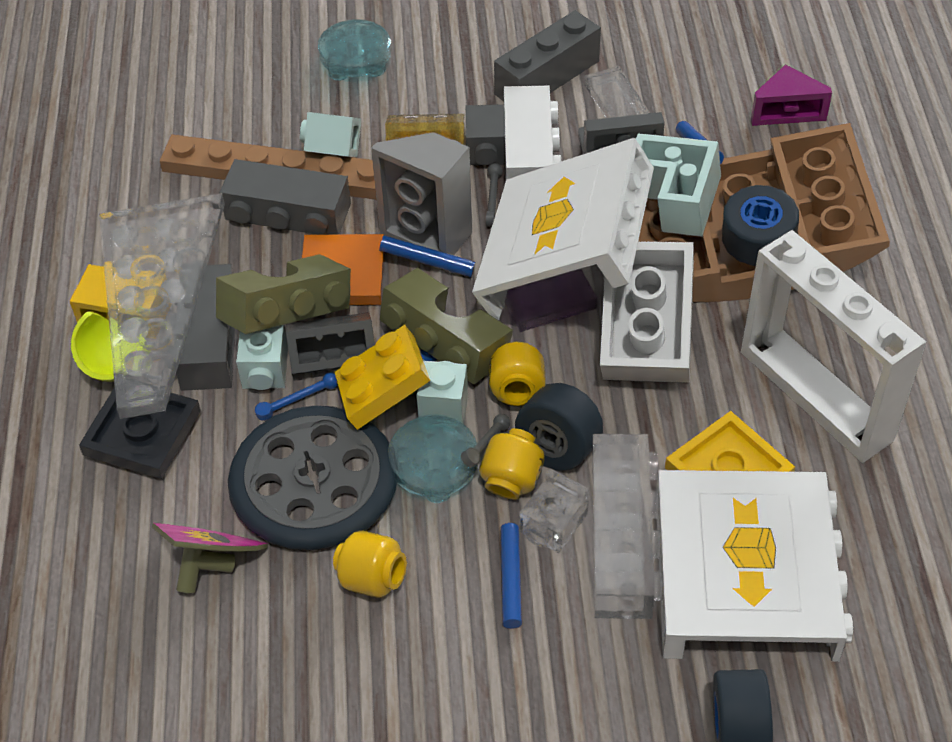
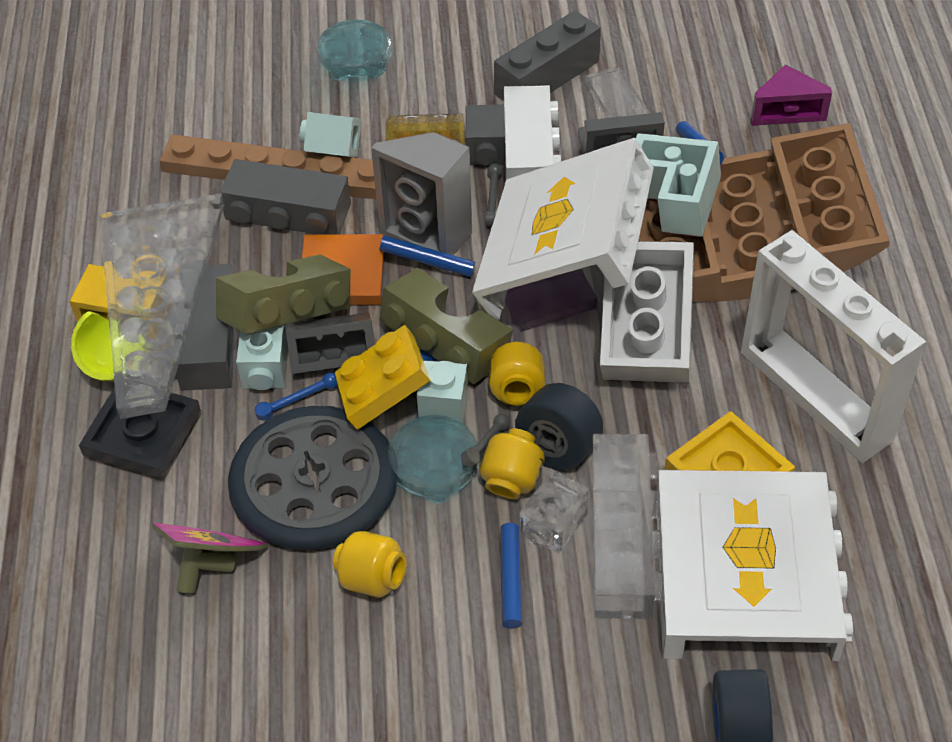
(755, 219): black wheel -> none

